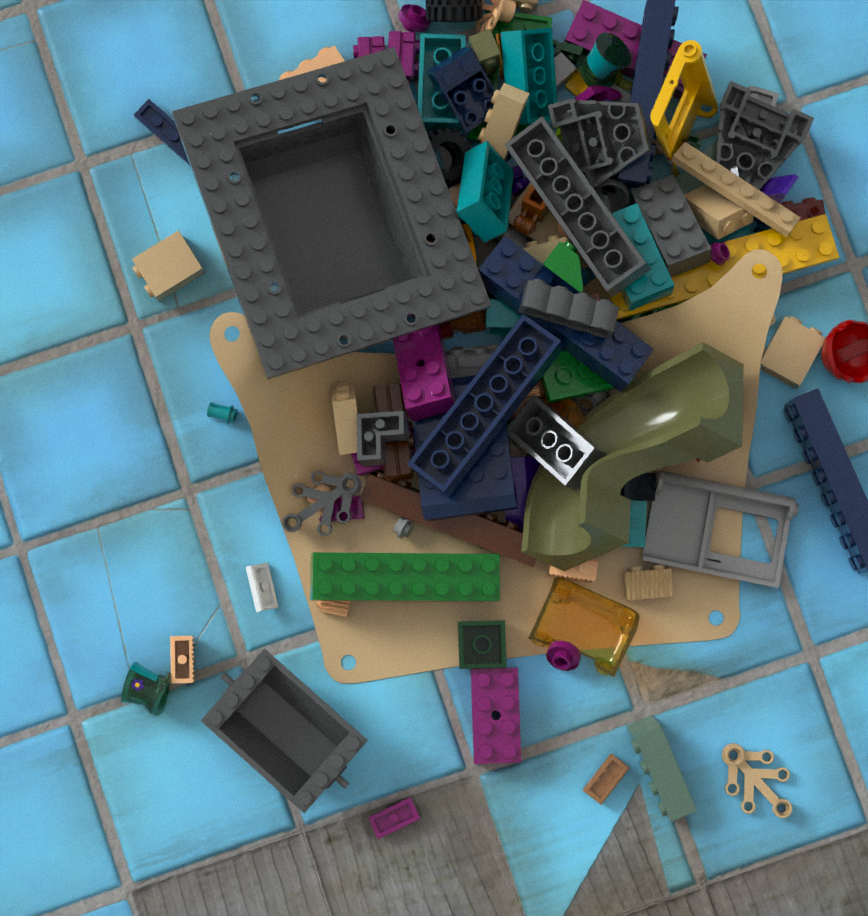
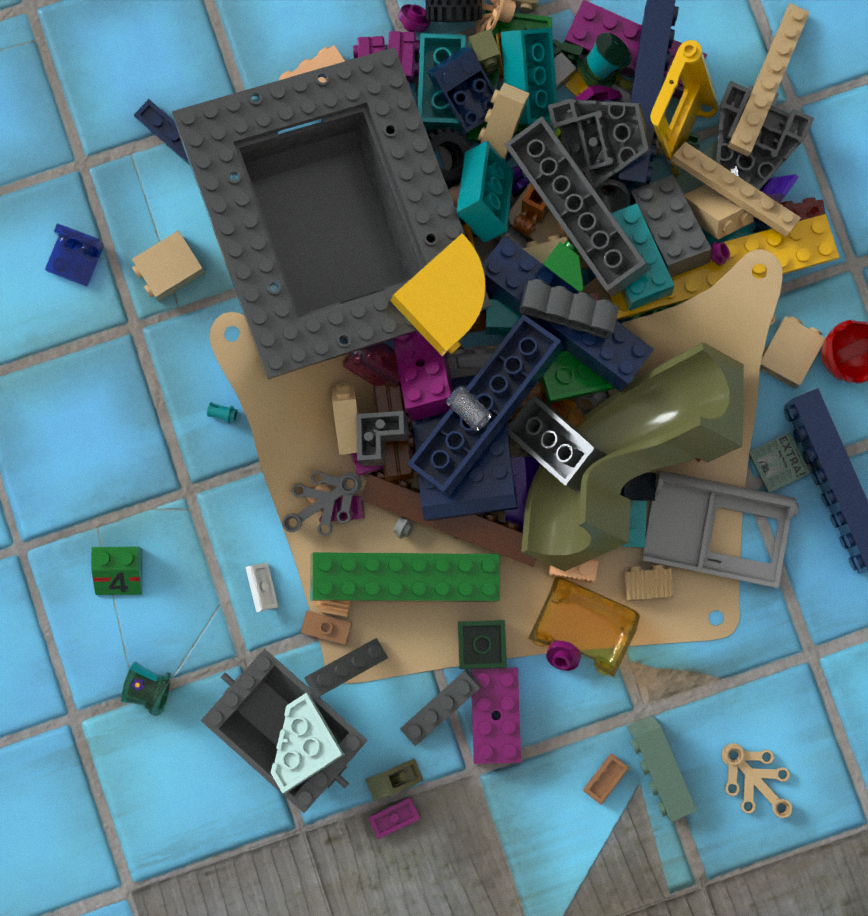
(74, 255): none -> clear blue bracket
(117, 570): none -> green slope
(182, 659): light nougat brick -> none
(303, 745): none -> light aqua plate
(326, 627): none -> medium nougat plate
(346, 668): none -> dark grey plate
(374, 364): none -> clear pink bracket
(394, 780): none -> olive slope
(441, 707): none -> dark grey plate
(445, 296): none -> yellow brick
(468, 408): none -> clear piece
(768, 80): none -> tan plate
(778, 462): none -> sand green tile

